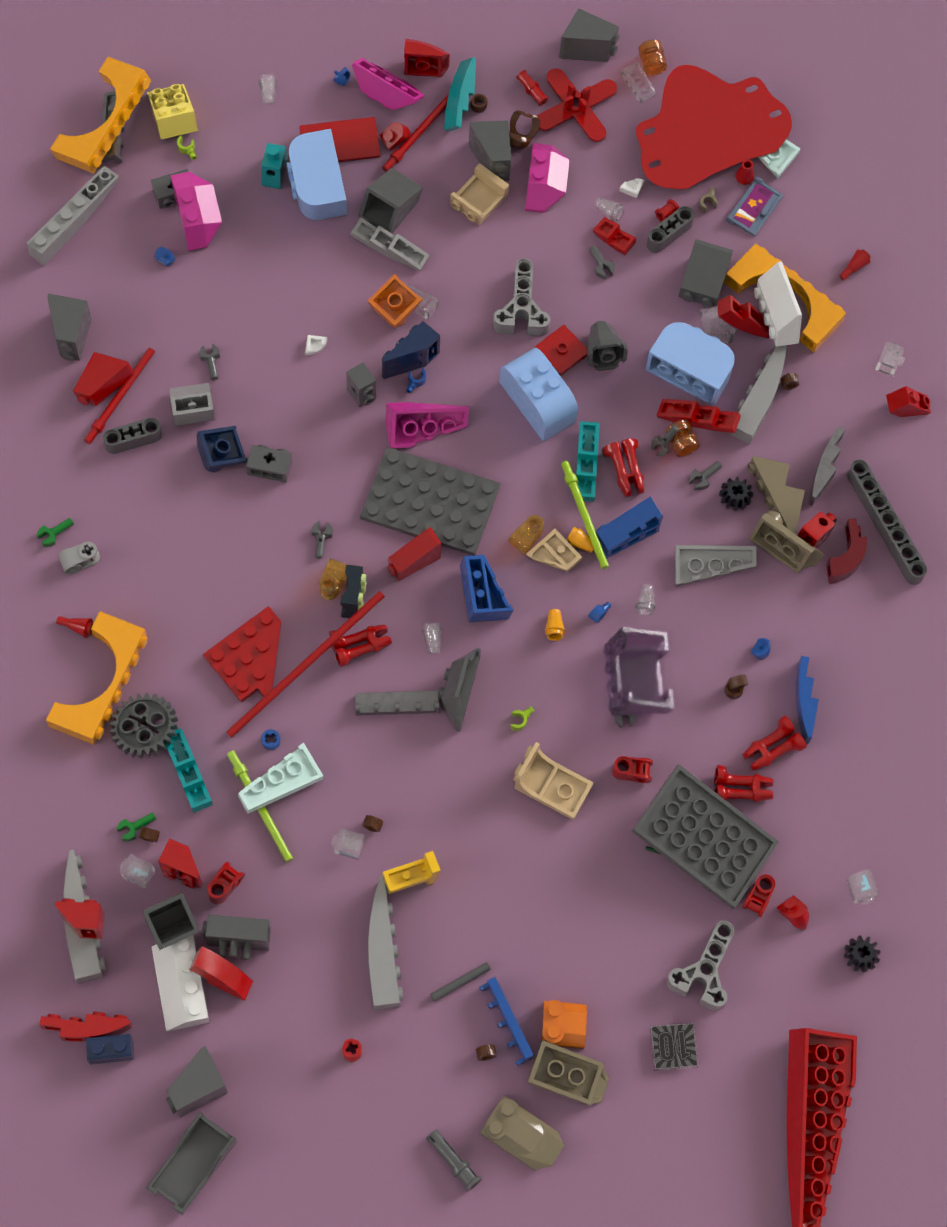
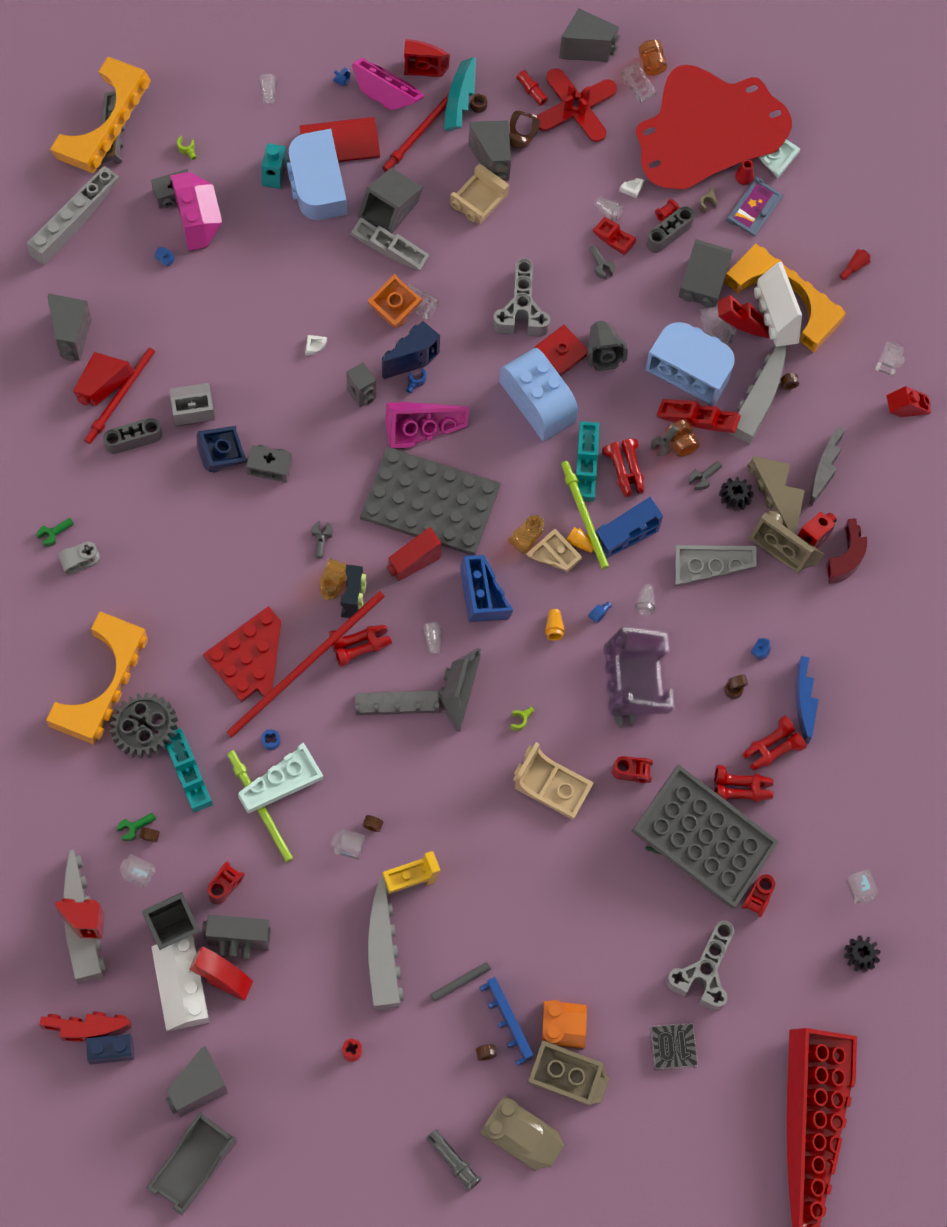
(79, 625): red cone -> none
(172, 111): light yellow slope -> none
(178, 863): red slope -> none
(210, 358): dark grey bar -> none
(394, 135): red plate -> none
(546, 177): dark pink wedge -> none
(795, 912): red plate -> none
(887, 531): dark grey beam -> none

